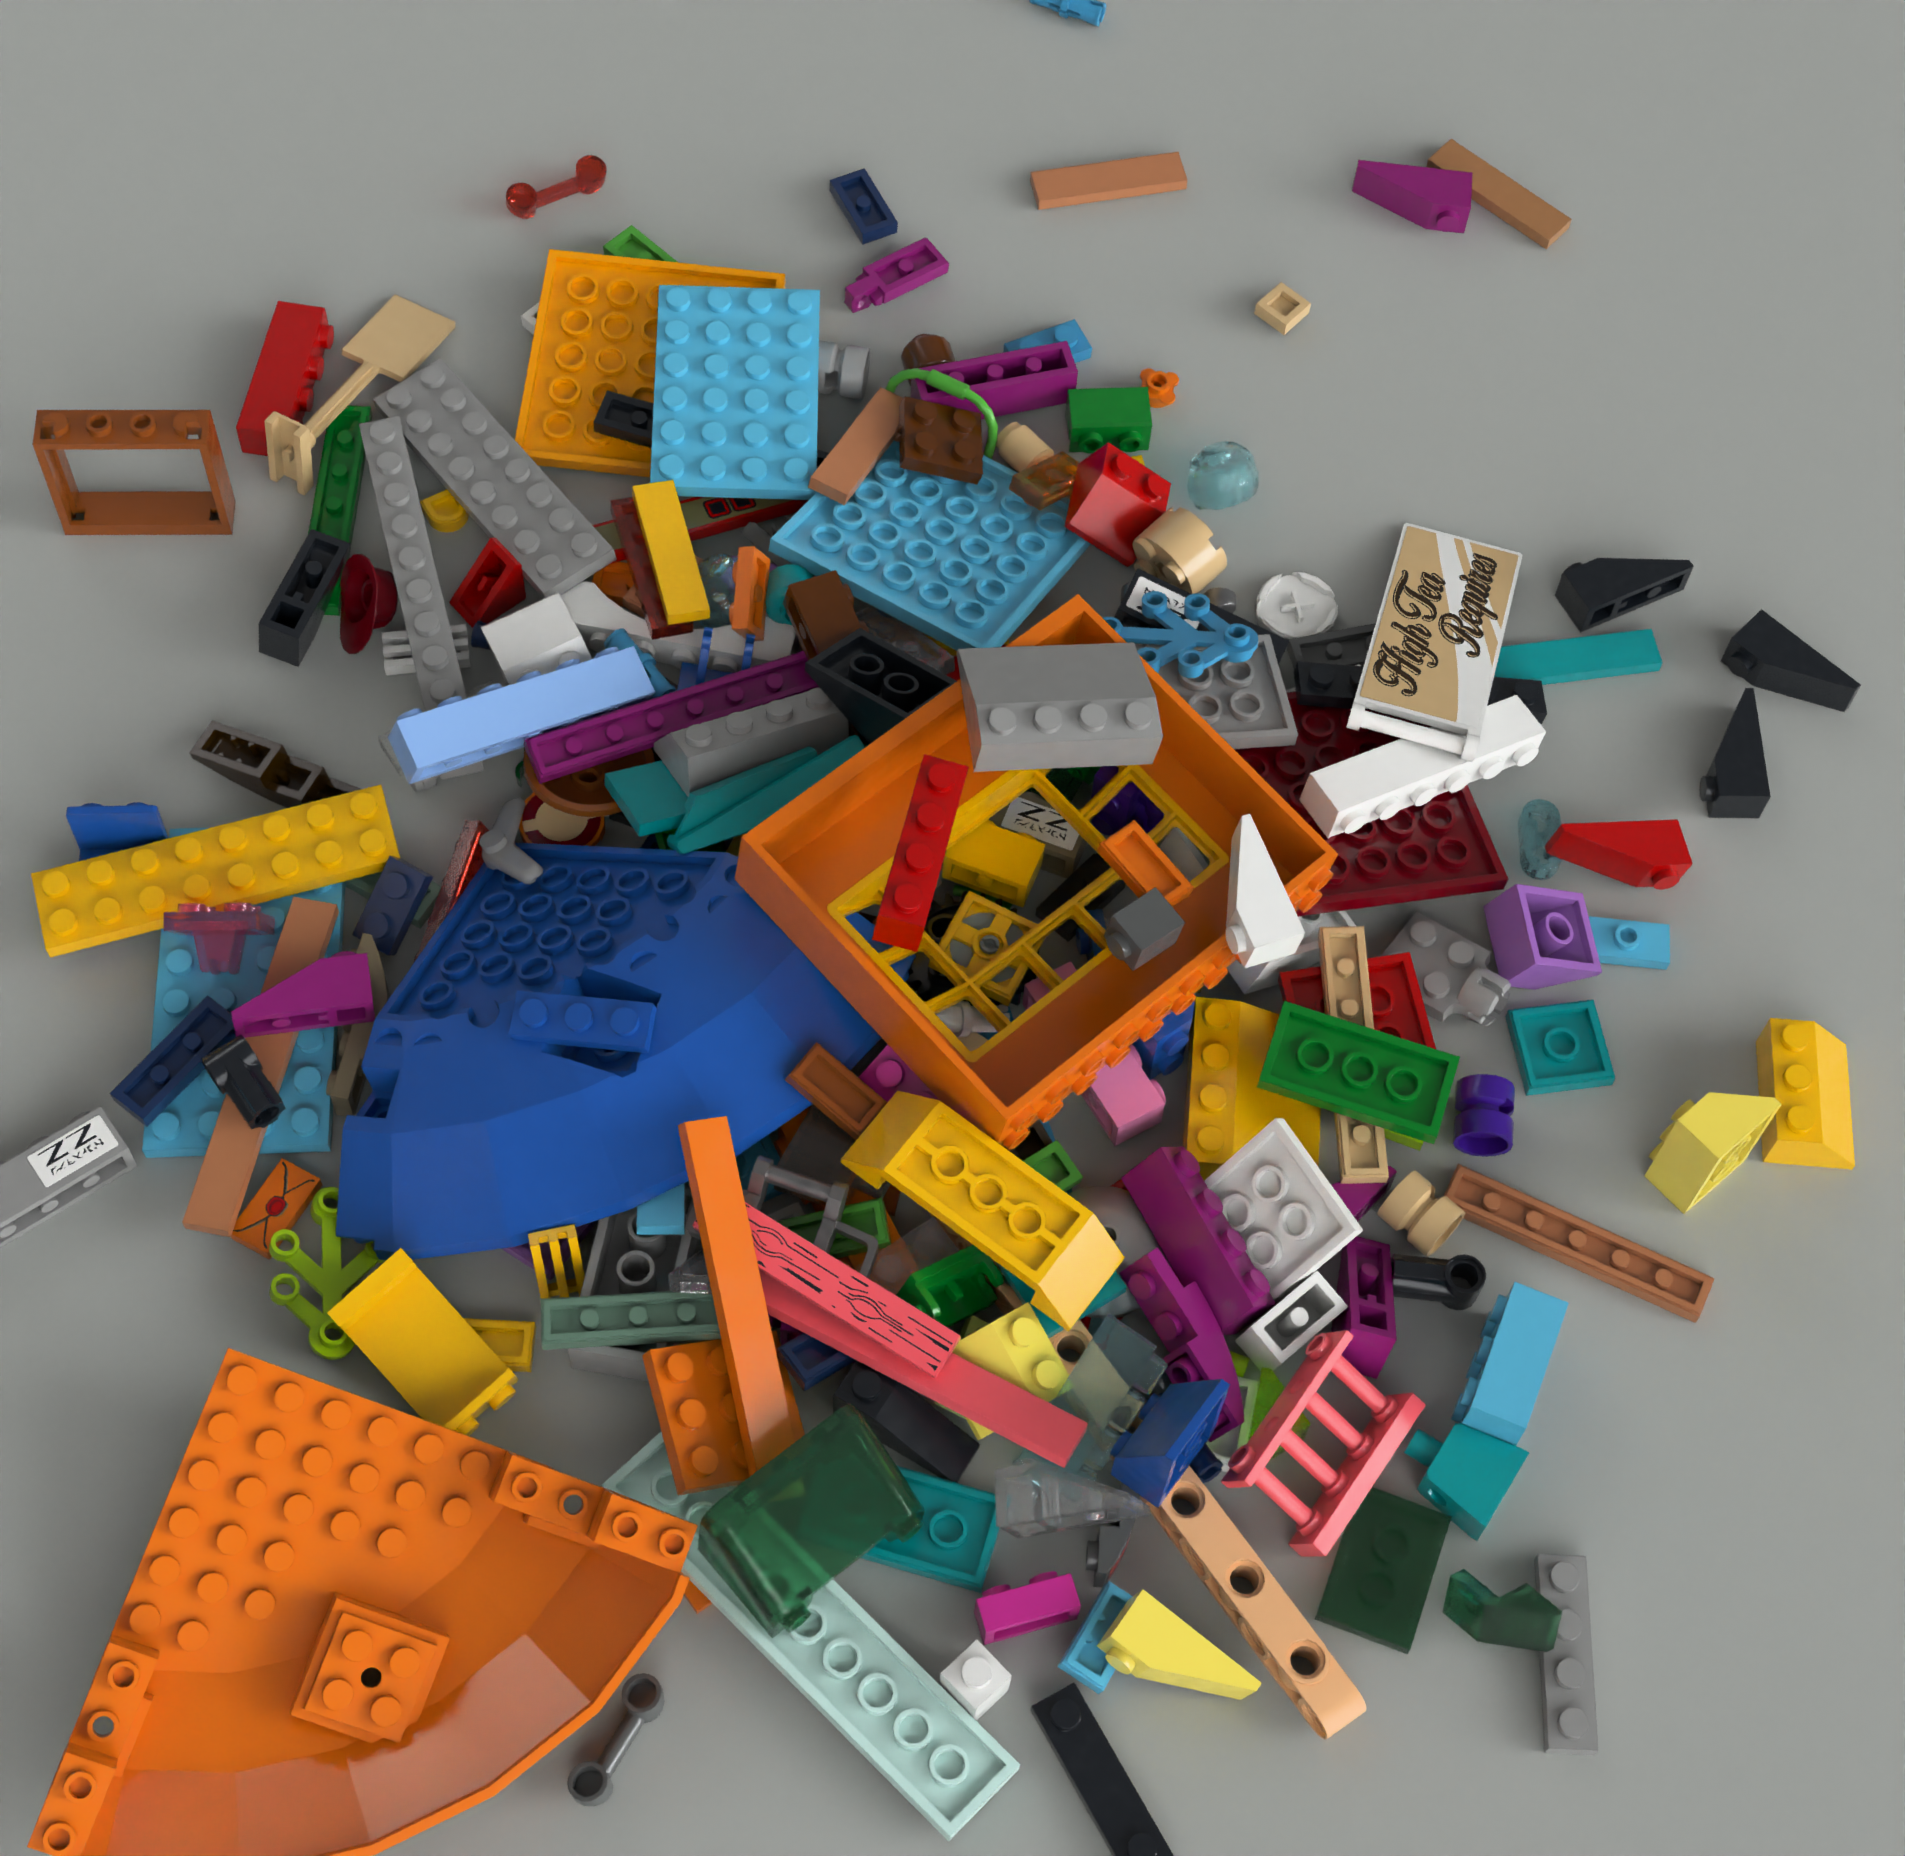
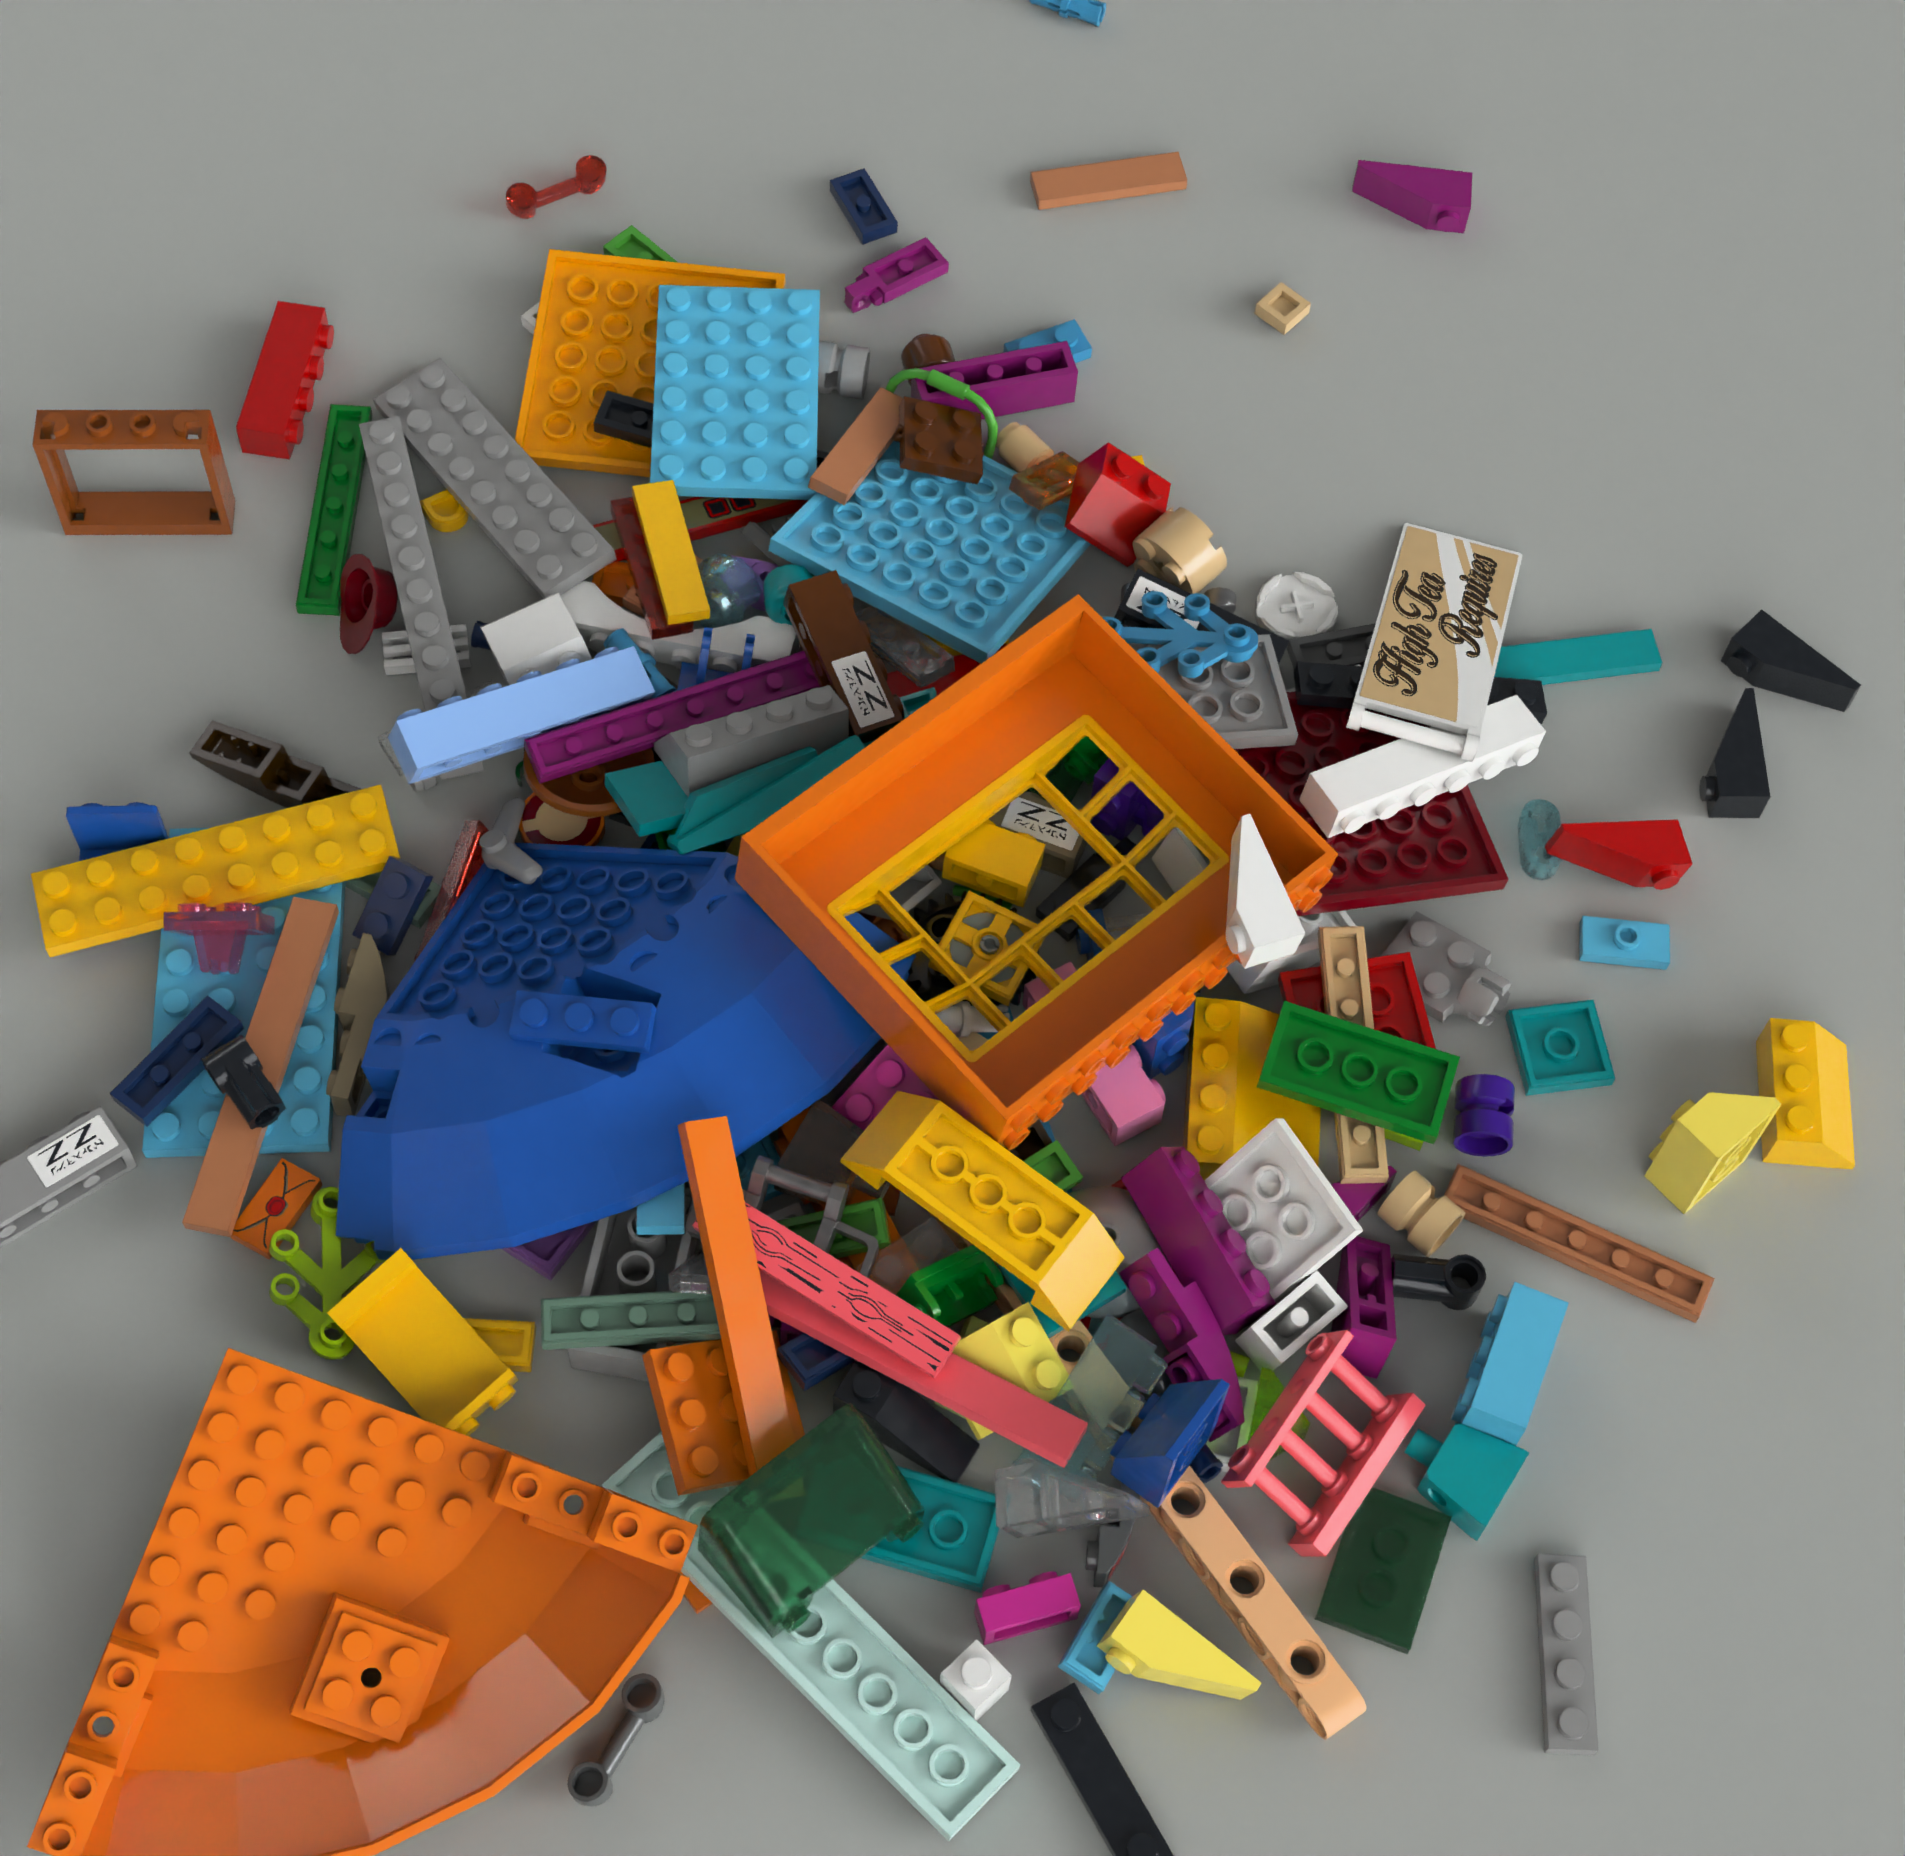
(302, 598): black slope -> none
(319, 996): magenta slope -> none
(388, 344): tan piece -> none
(490, 586): red slope -> none
(562, 1286): yellow tile -> none
(750, 578): orange plate -> none
(836, 1091): dark orange tile -> none
(874, 682): black slope -> none
(920, 853): red brick -> none
(1058, 707): light grey slope -> none
(1109, 416): green hinge -> none
(1143, 929): dark grey brick -> none
(1144, 864): orange tile -> none
(1162, 395): orange plate -> none
(1222, 476): clear light blue hair -> none
(1504, 195): medium nougat tile -> none
(1513, 1620): clear green slope -> none
(1541, 937): medium lavender slope -> none
(1617, 586): black slope -> none

